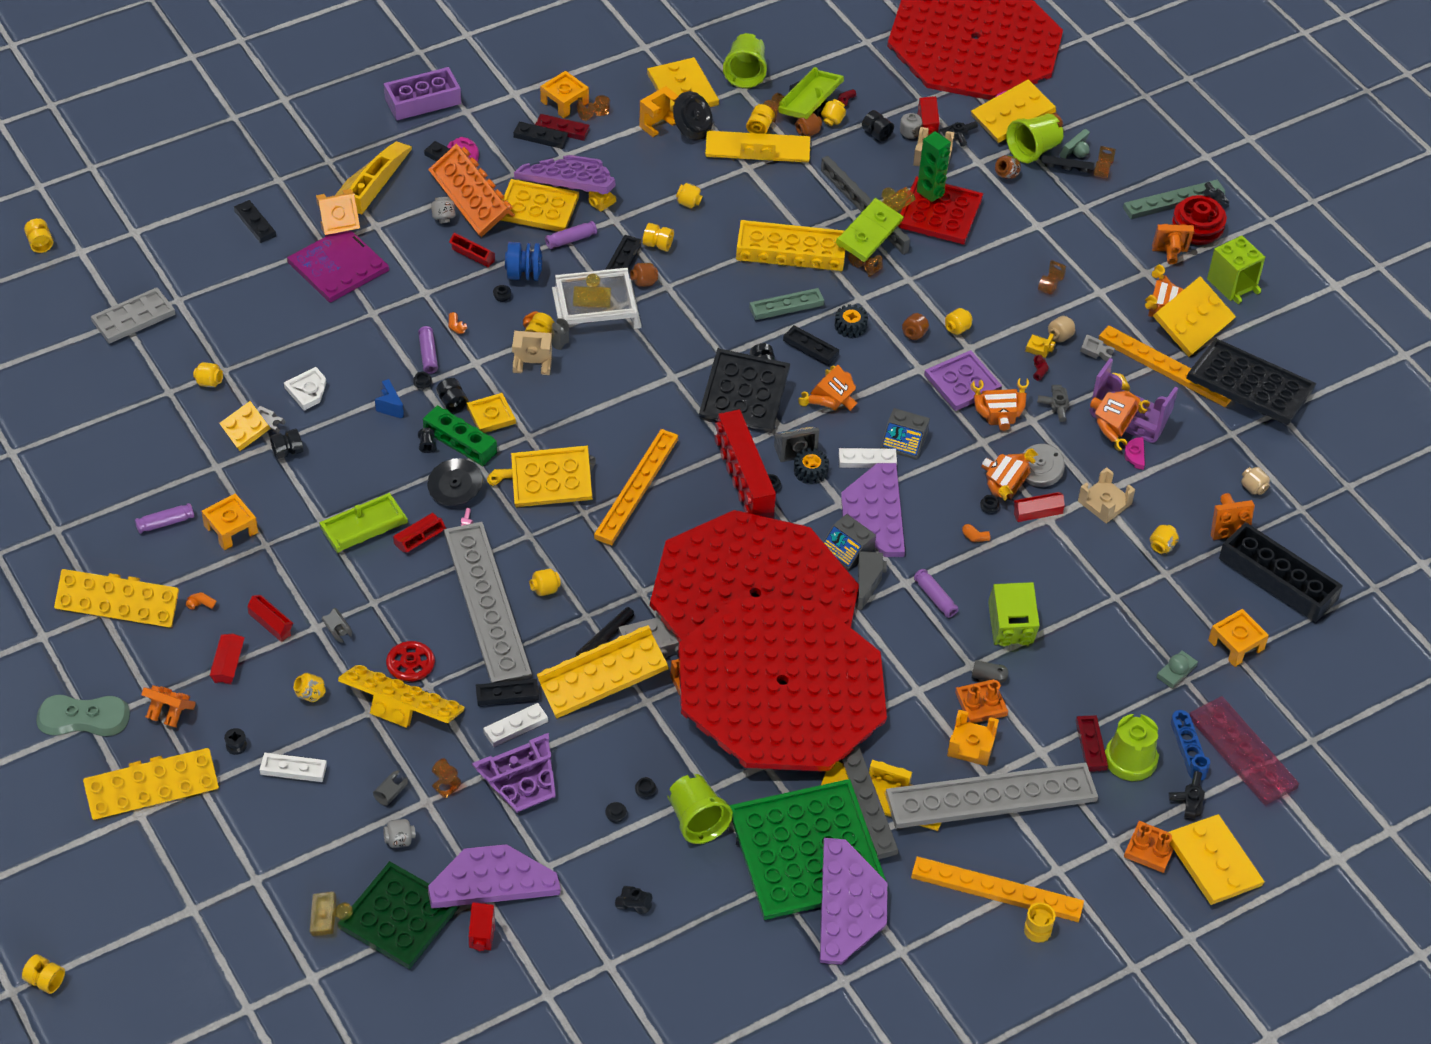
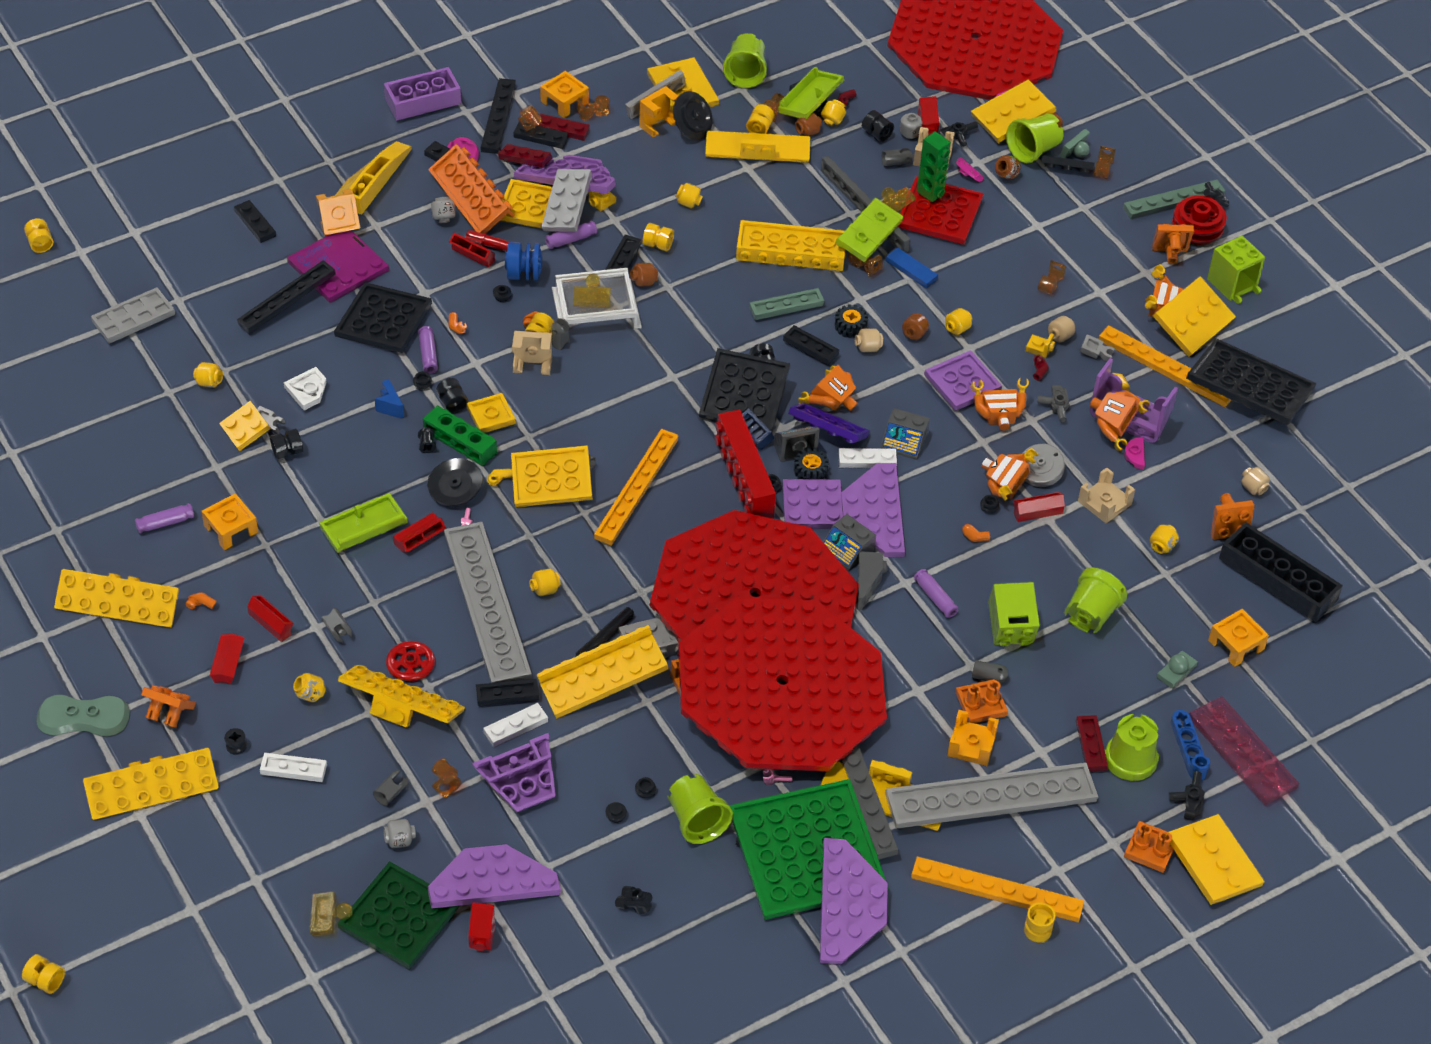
(286, 296): none -> black plate
(383, 317): none -> black plate
(487, 240): none -> red axle
(498, 116): none -> black plate
(525, 155): none -> dark red plate
(530, 116): none -> clear orange leg
(567, 200): none -> light grey plate
(673, 82): none -> light grey tile
(764, 436): none -> dark blue slope
(770, 778): none -> bright pink hand
(812, 502): none -> medium lavender plate
(832, 423): none -> dark purple plate
(869, 340): none -> tan head
(896, 157): none -> dark grey piece
(911, 267): none -> blue tile
(966, 169): none -> dark pink plate
(1095, 599): none -> lime piece

